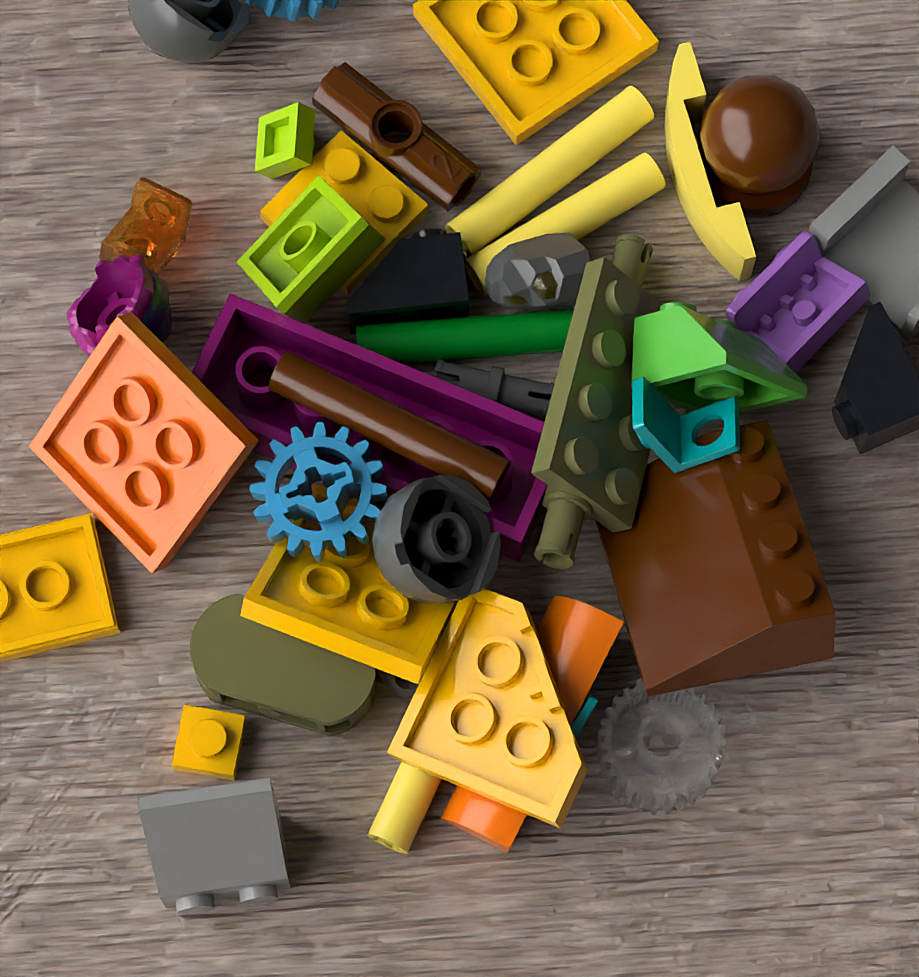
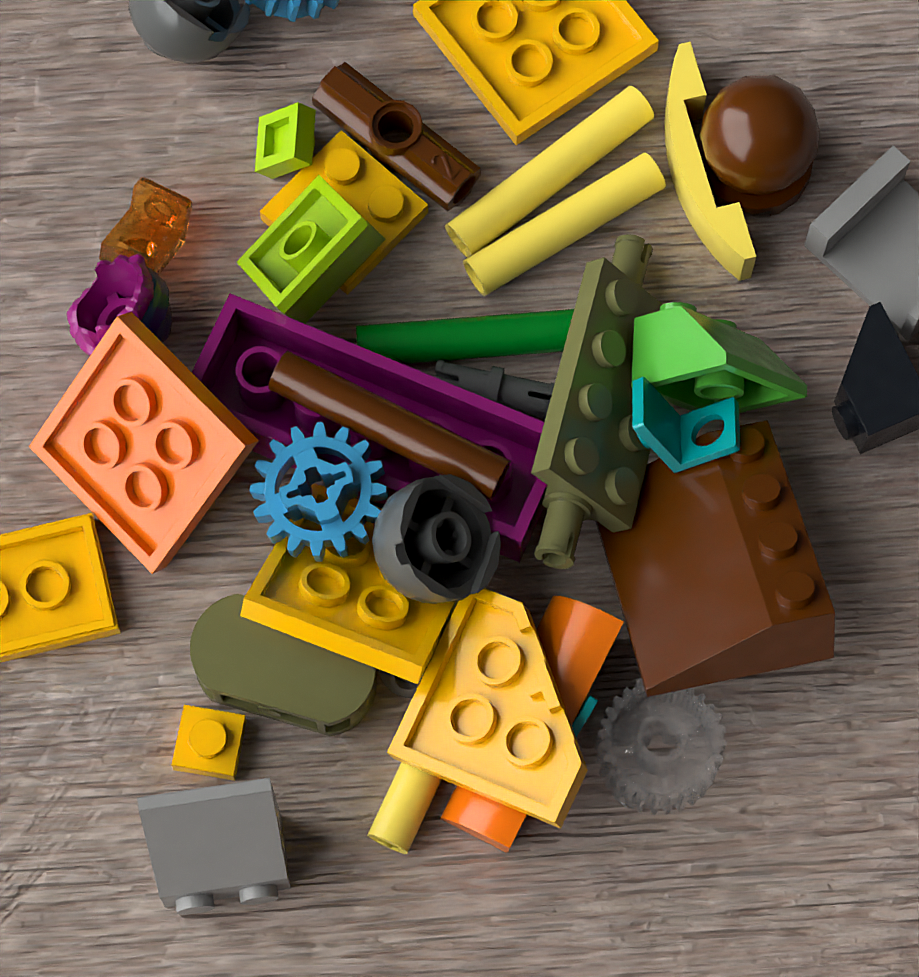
(414, 282): black slope -> none
(537, 272): dark grey rock -> none
(798, 301): medium lavender bracket -> none

